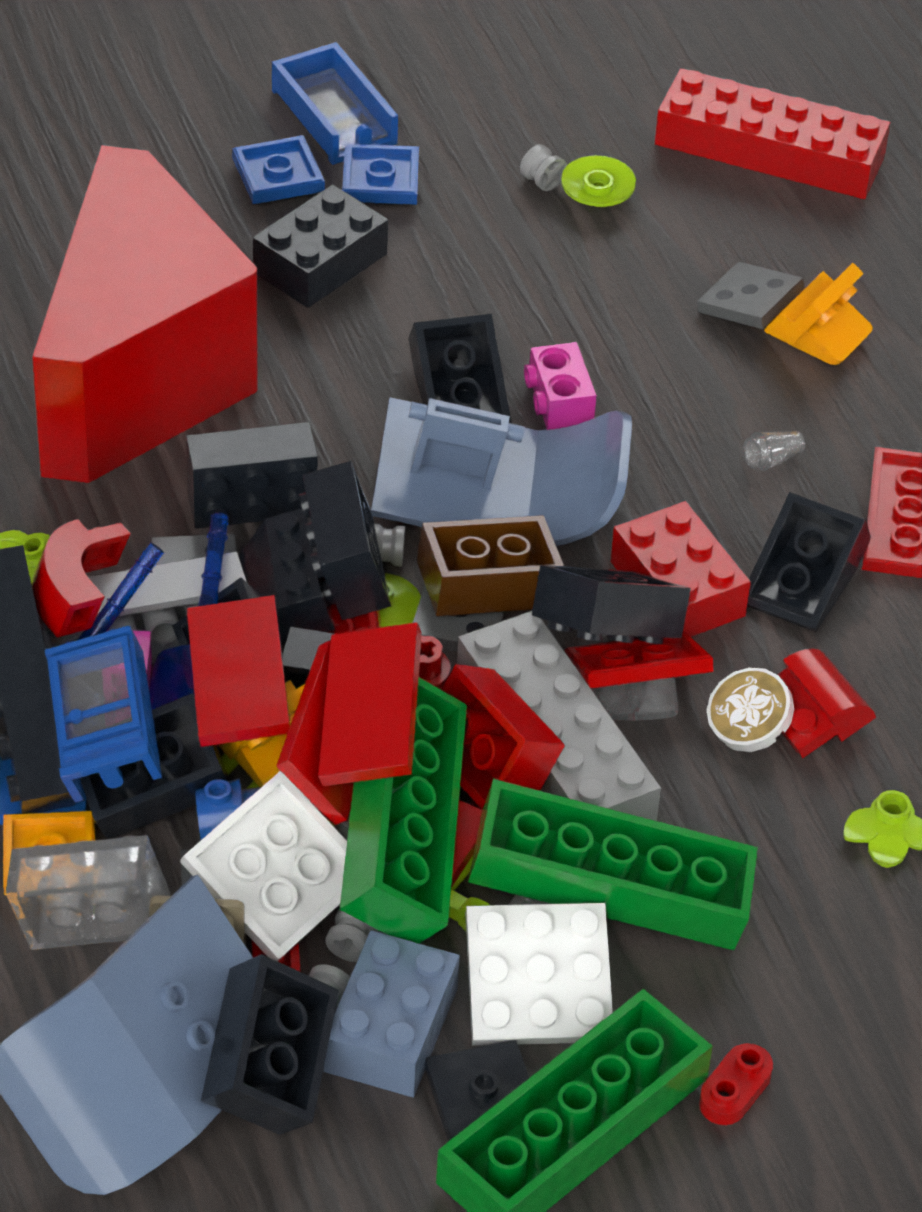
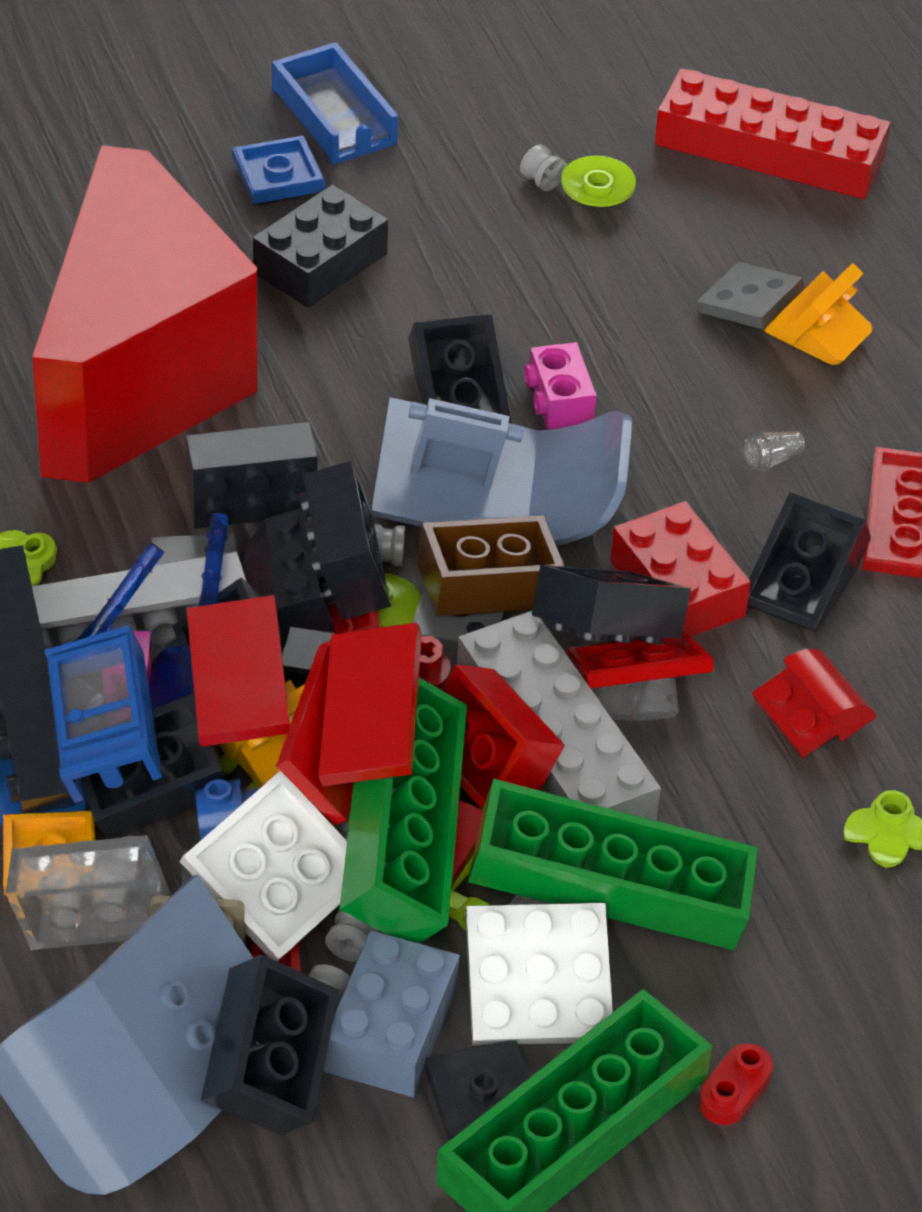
(60, 583): red arch -> none
(381, 173): plate -> none
(750, 709): tile -> none

